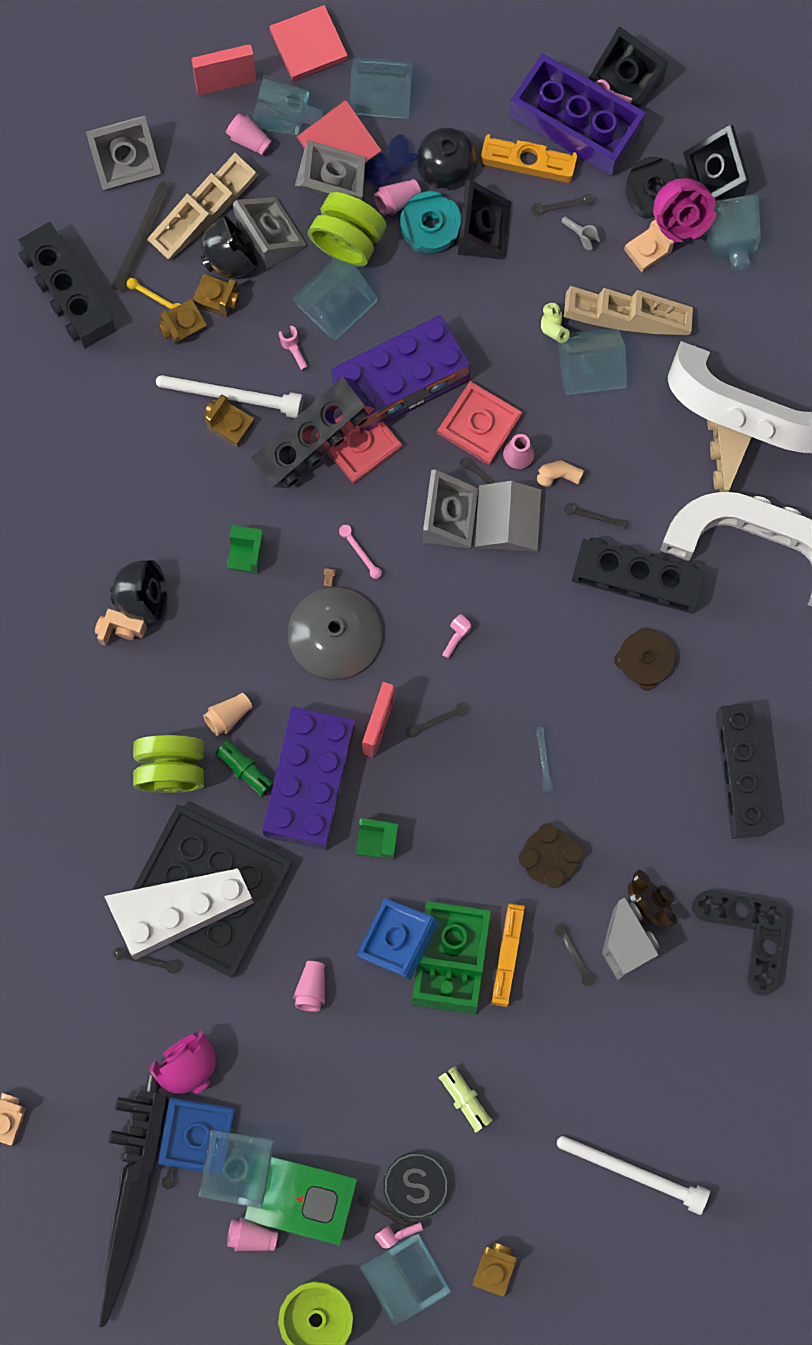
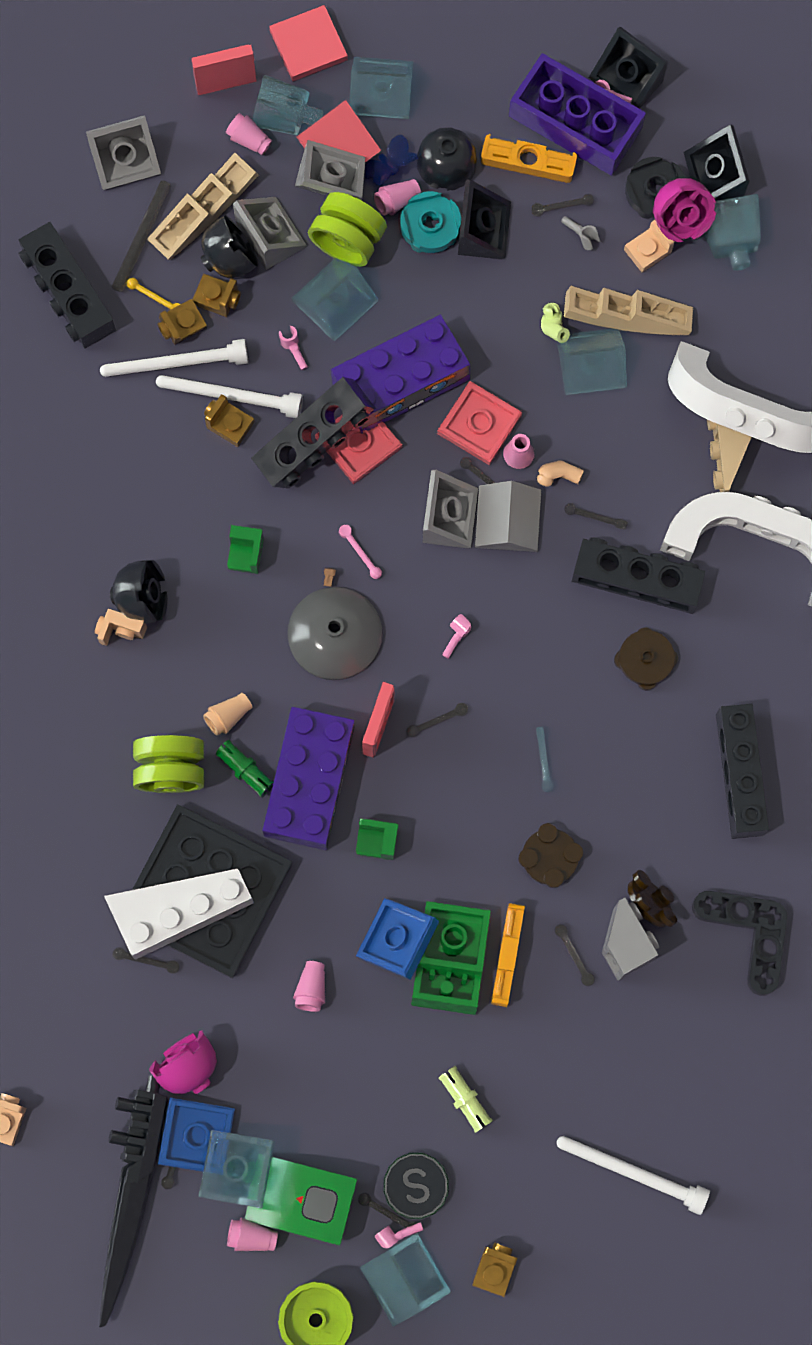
(234, 352): none -> white piece

